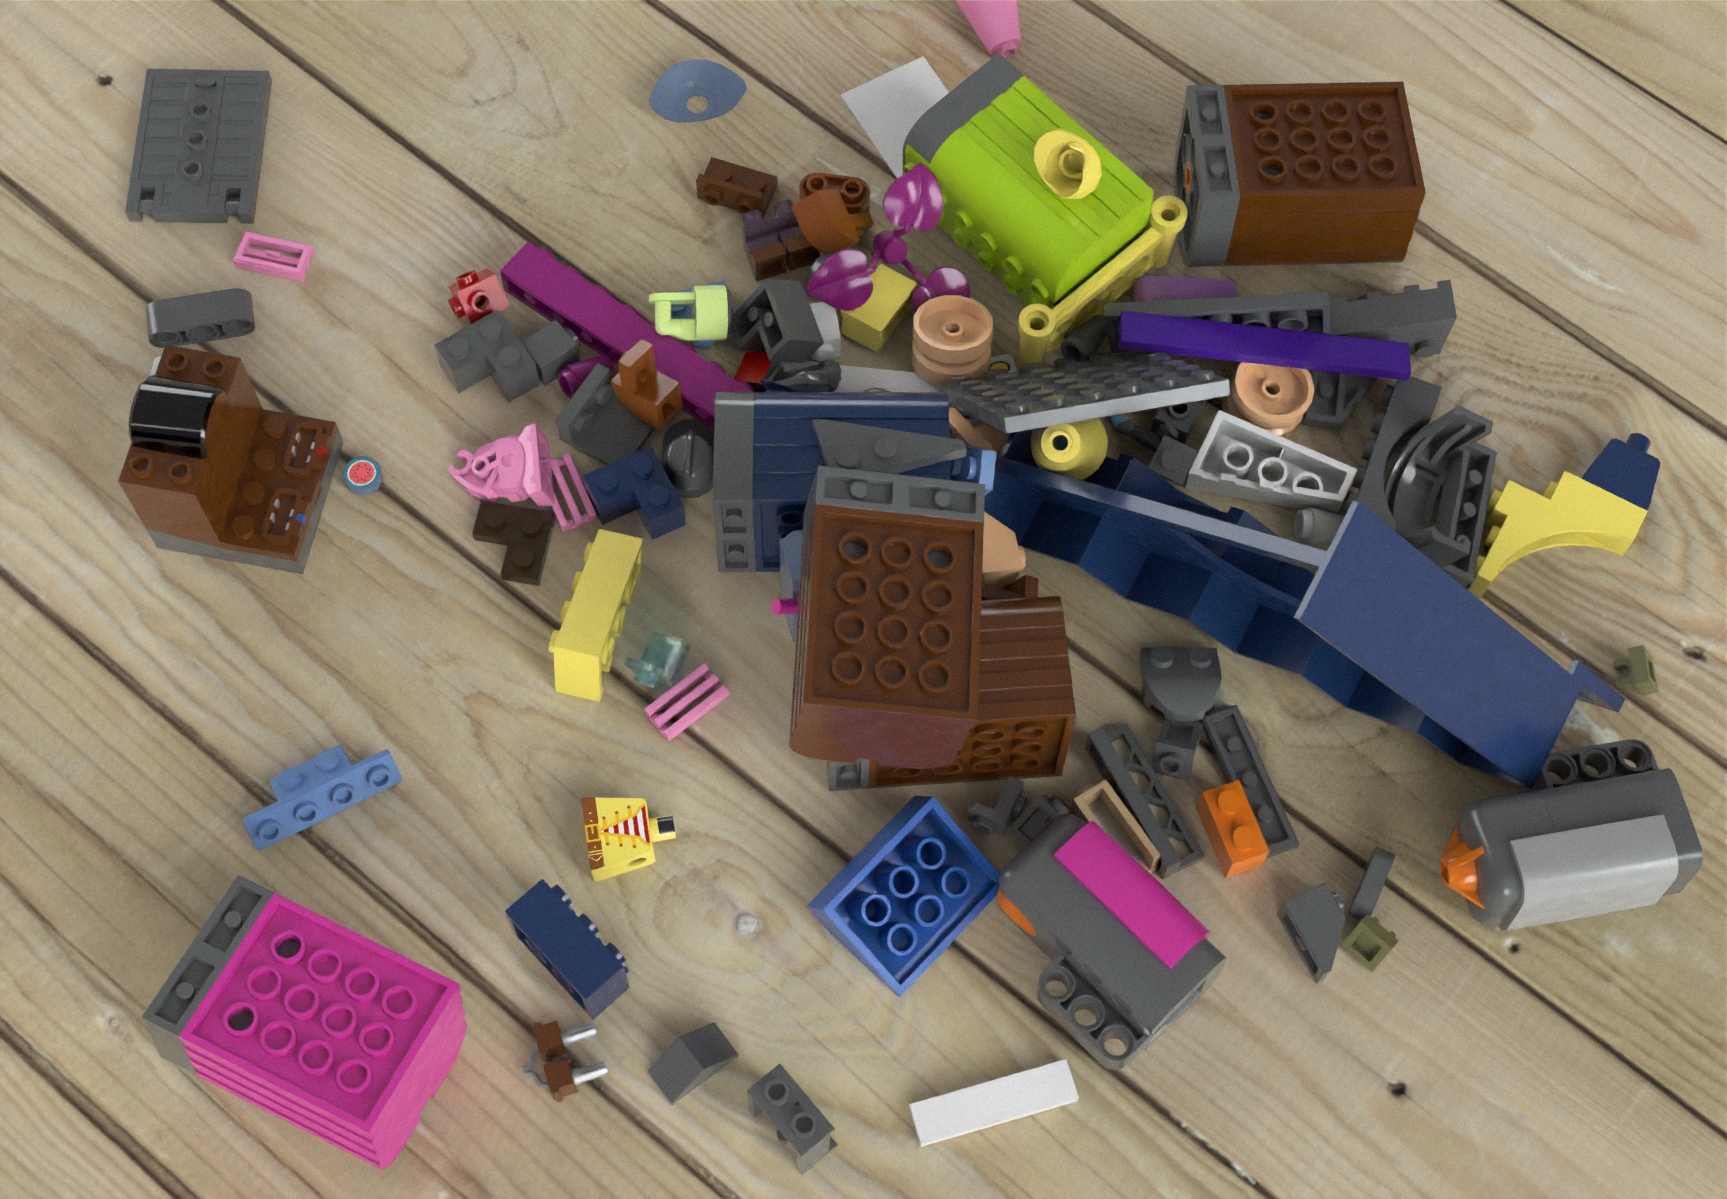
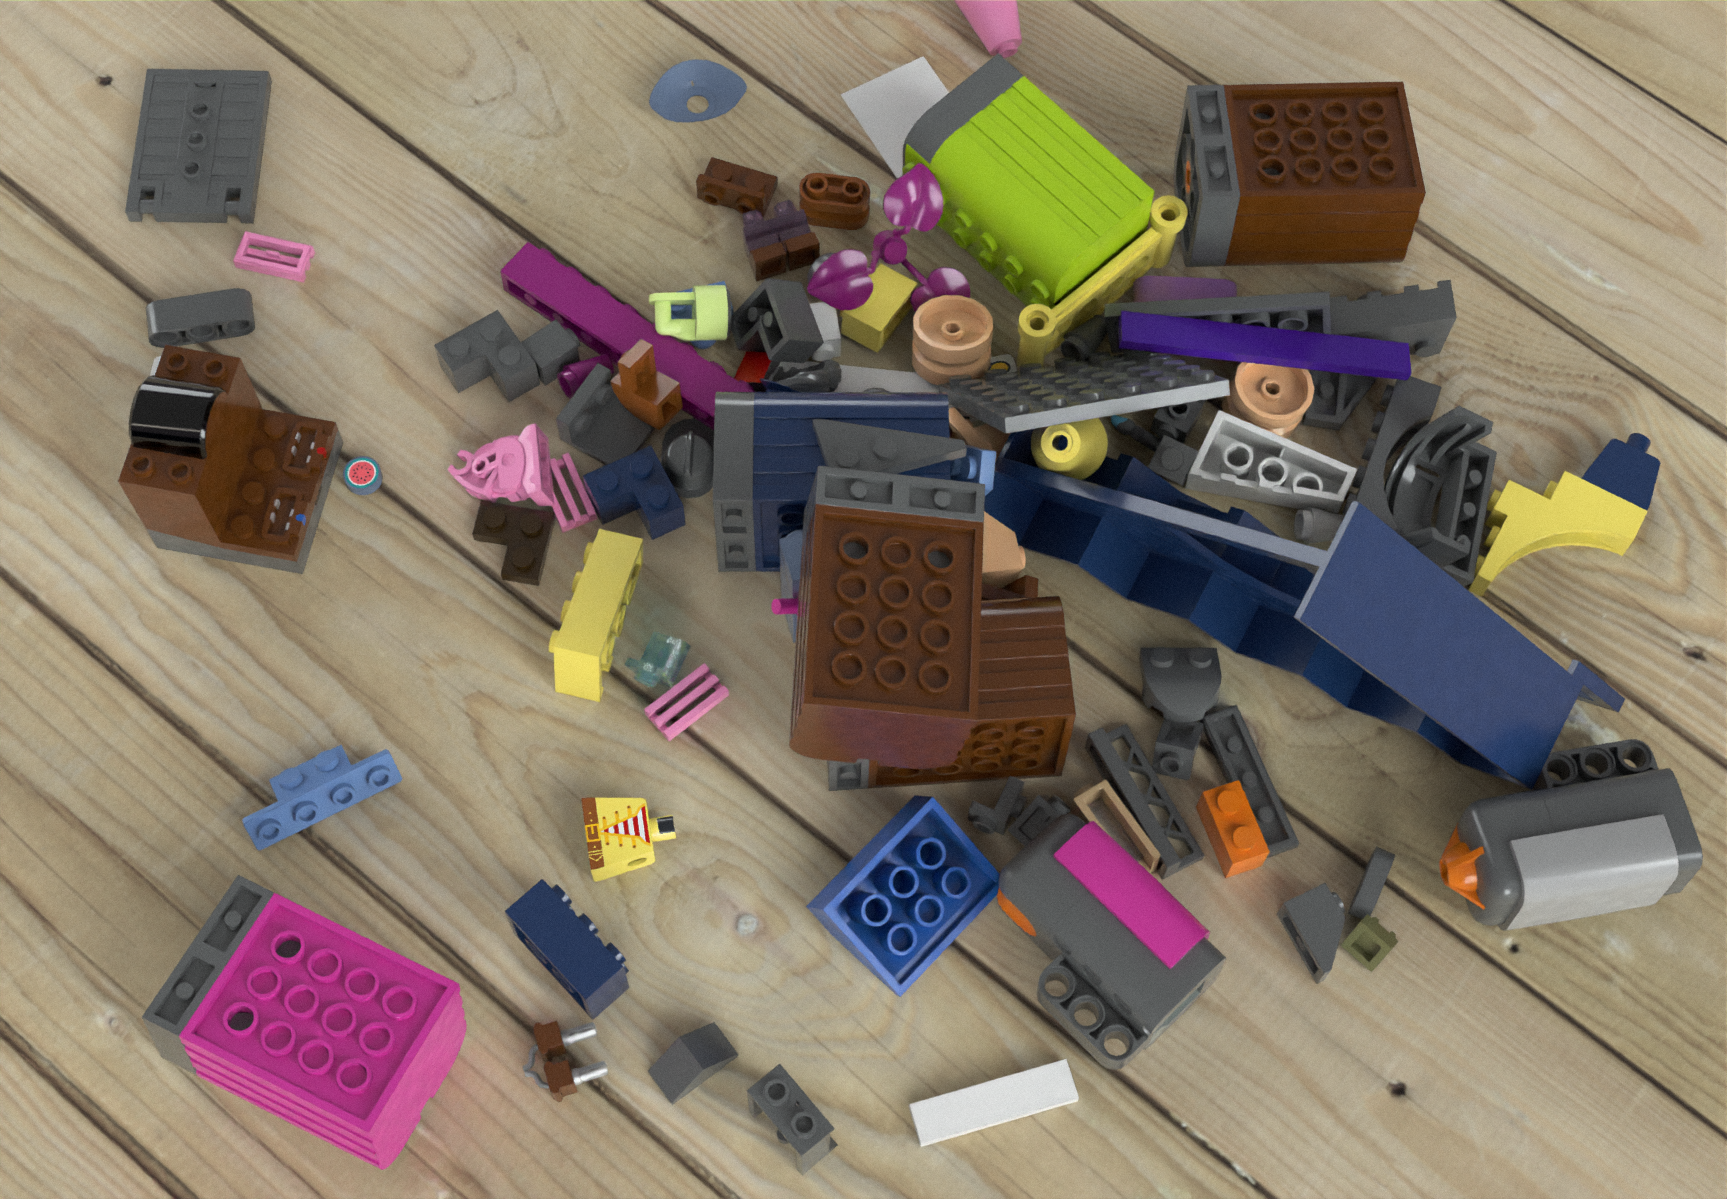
(477, 295): red brick -> none
(828, 223): dark orange brick -> none
(1067, 164): light yellow piece -> none
(1641, 671): olive tile -> none

